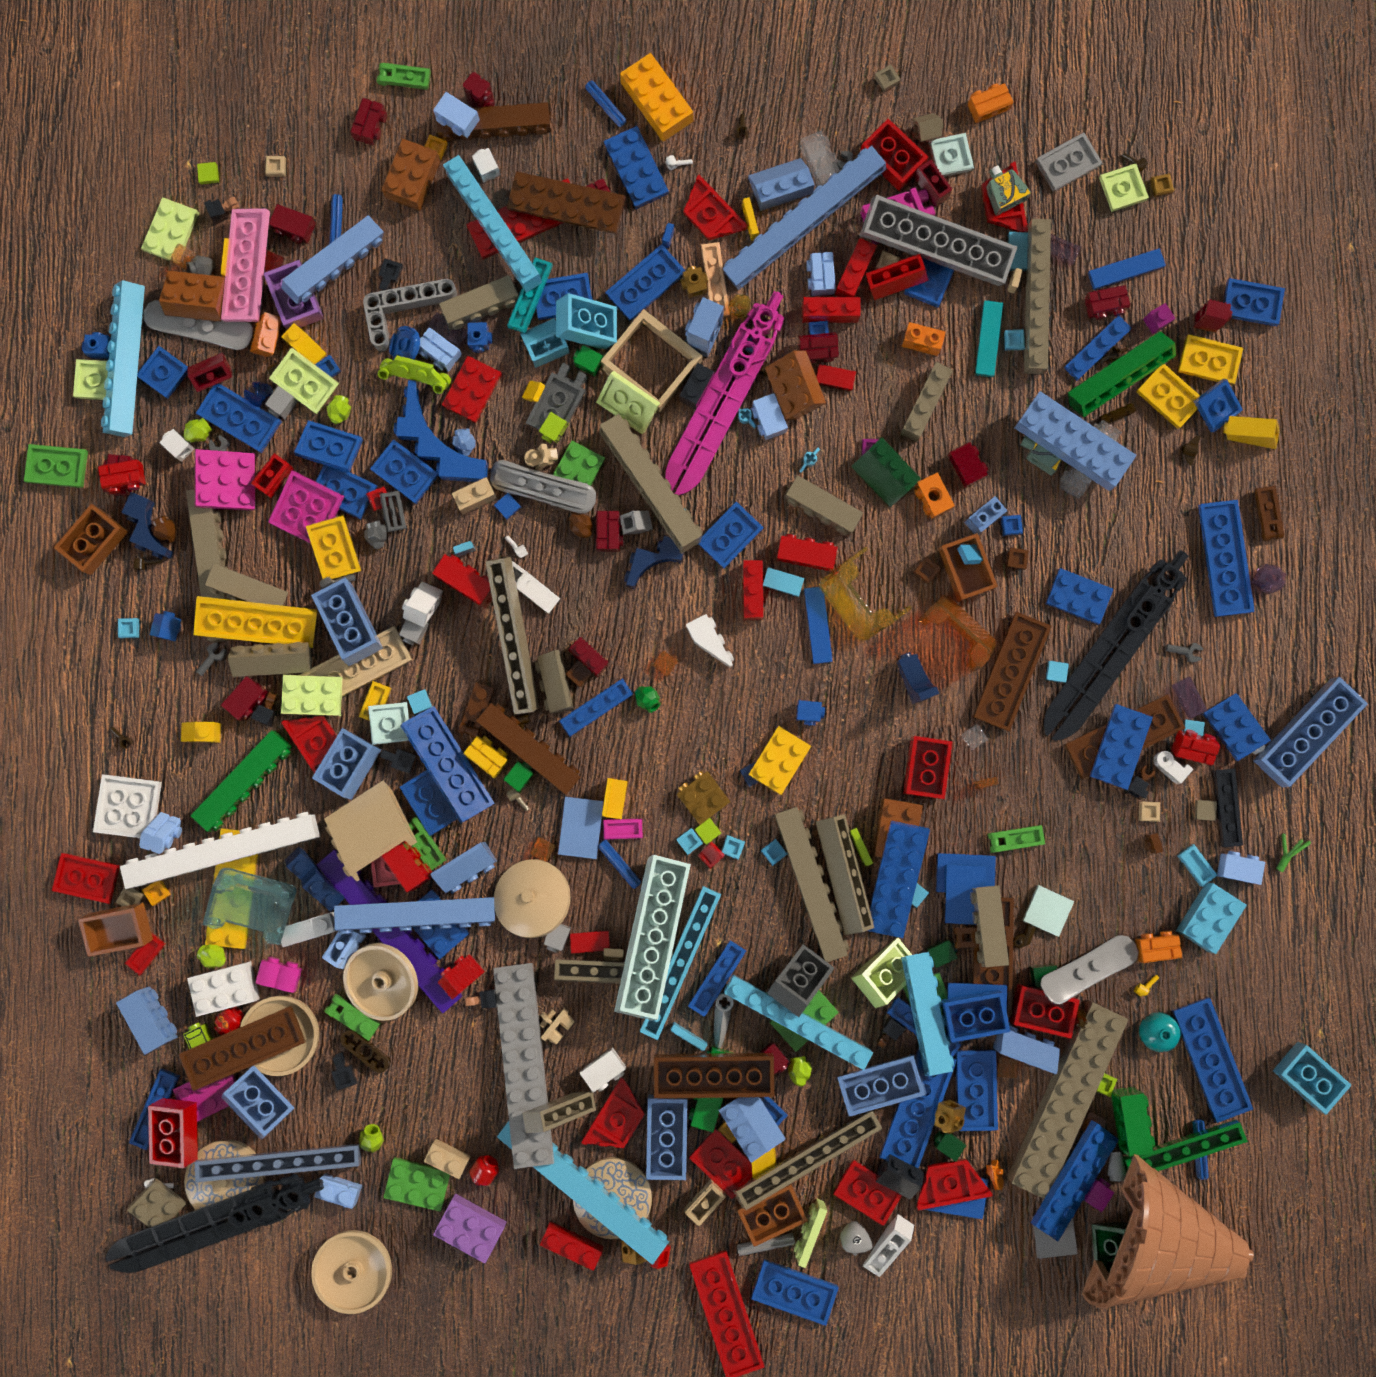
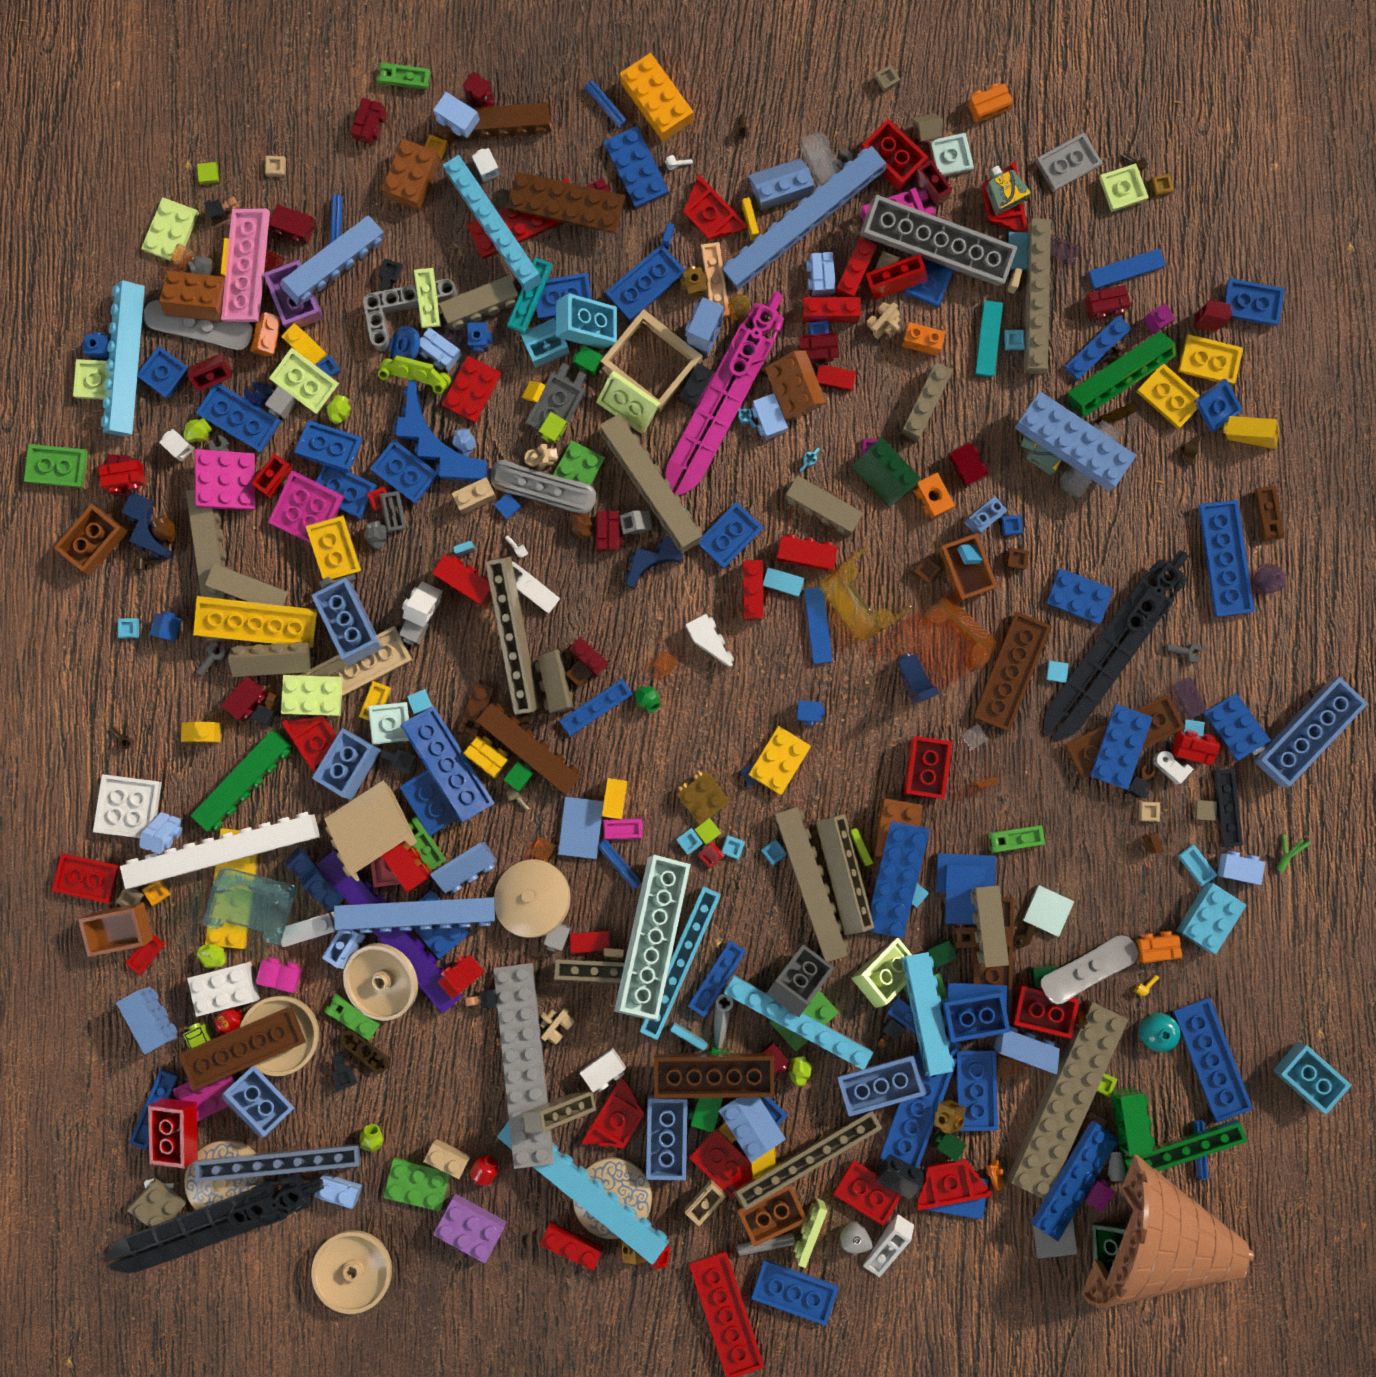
(427, 298): none -> yellowish green tile
(887, 322): none -> tan hips

